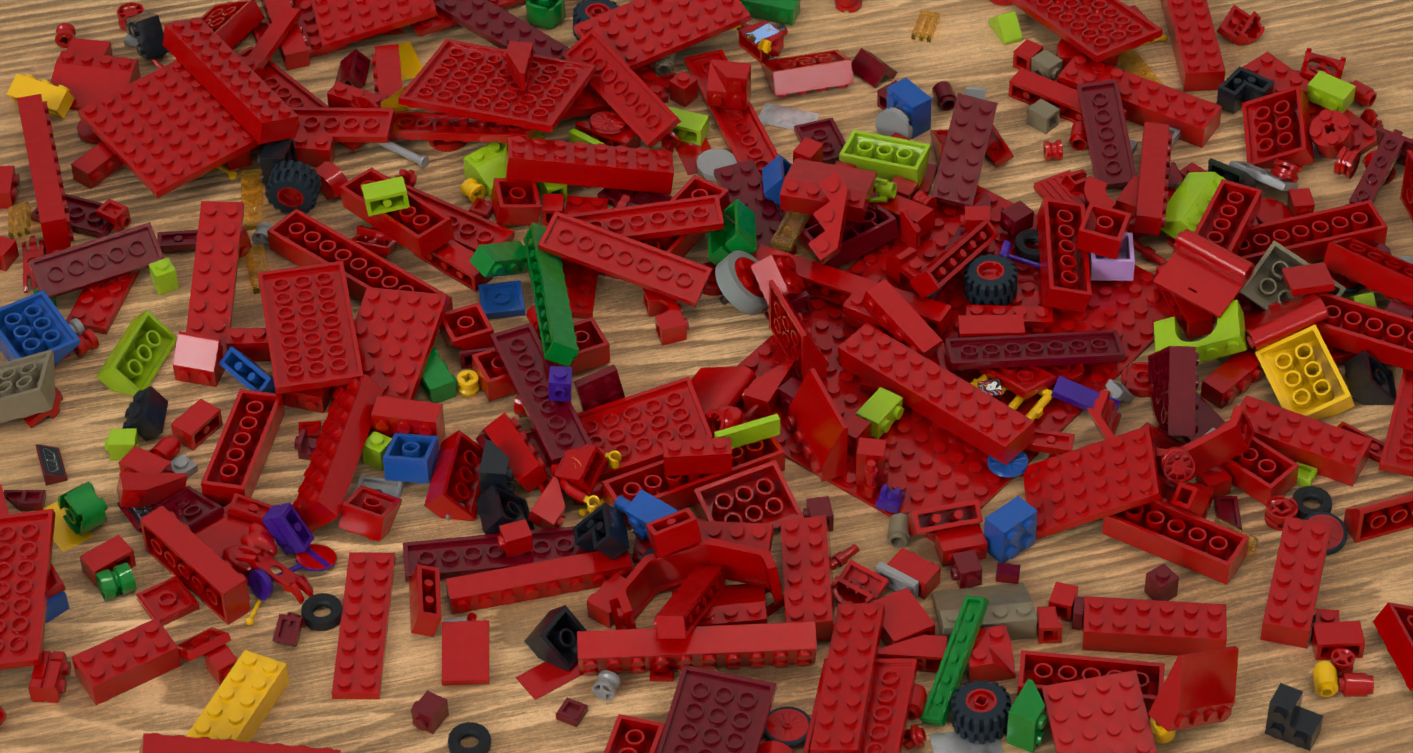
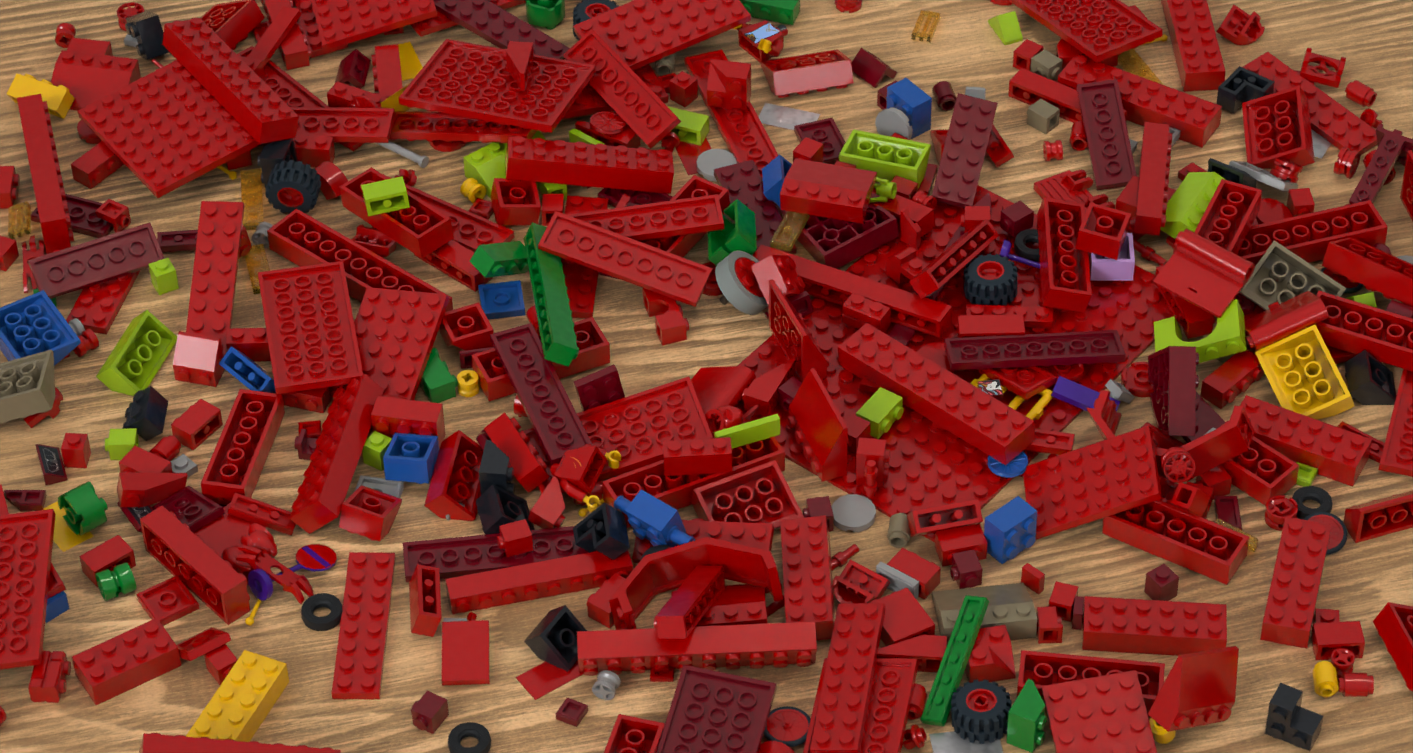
(75, 450): none -> red brick
(288, 528): dark purple brick -> none
(288, 629): dark red bracket -> none
(560, 383): dark purple brick -> none
(673, 532): red brick -> none
(832, 218): red brick -> none
(853, 512): none -> light grey tile
(890, 499): dark purple tile -> none
(900, 319): red brick -> none
(1008, 573): dark red tile -> none
(1032, 578): none -> red tile
(1096, 193): red tile -> none
(1174, 176): dark red slope -> none
(1308, 279): red tile -> none
(1330, 92): lime brick -> none
(1331, 132): red brick -> none

